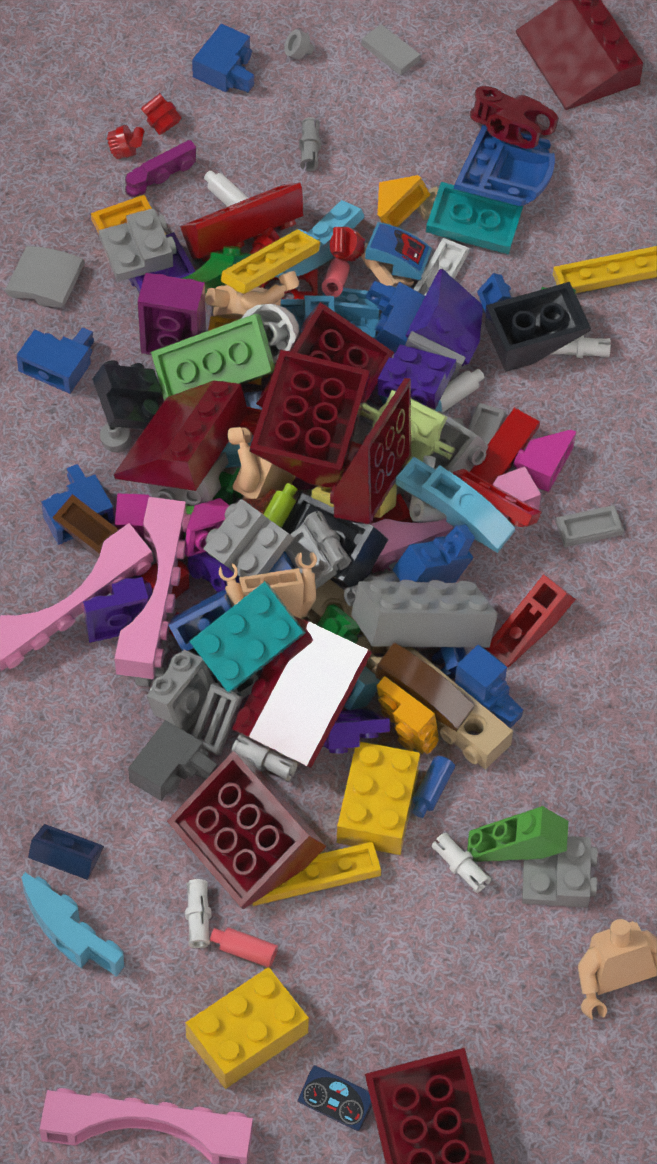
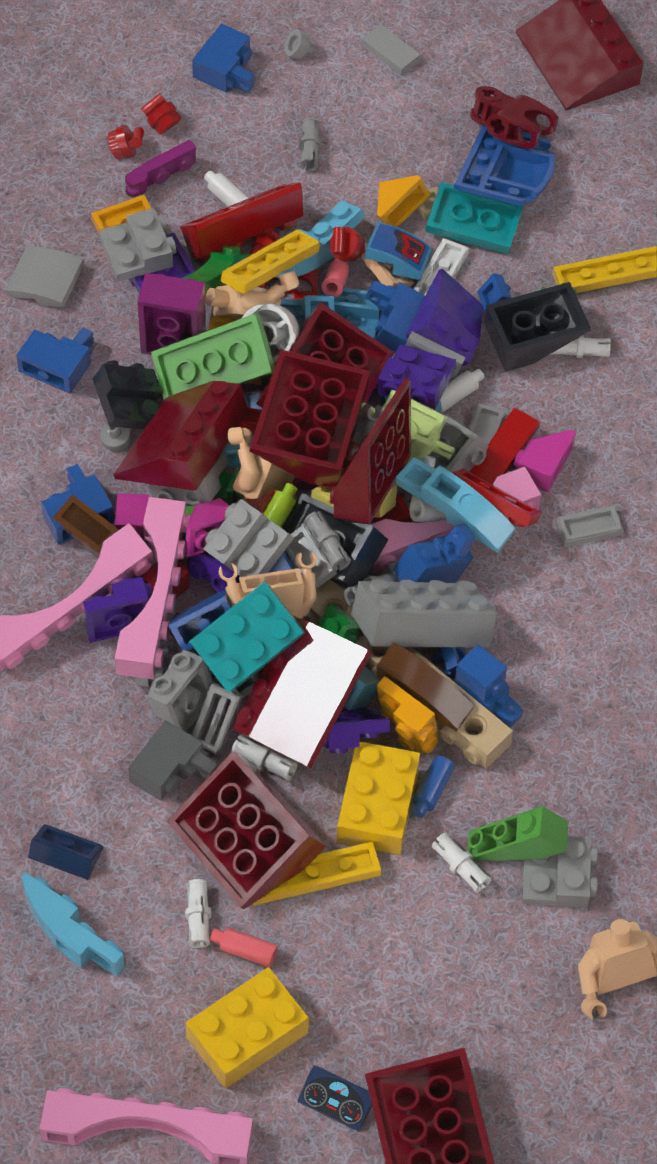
(370, 420): none -> light grey hand
(530, 620): red slope -> none

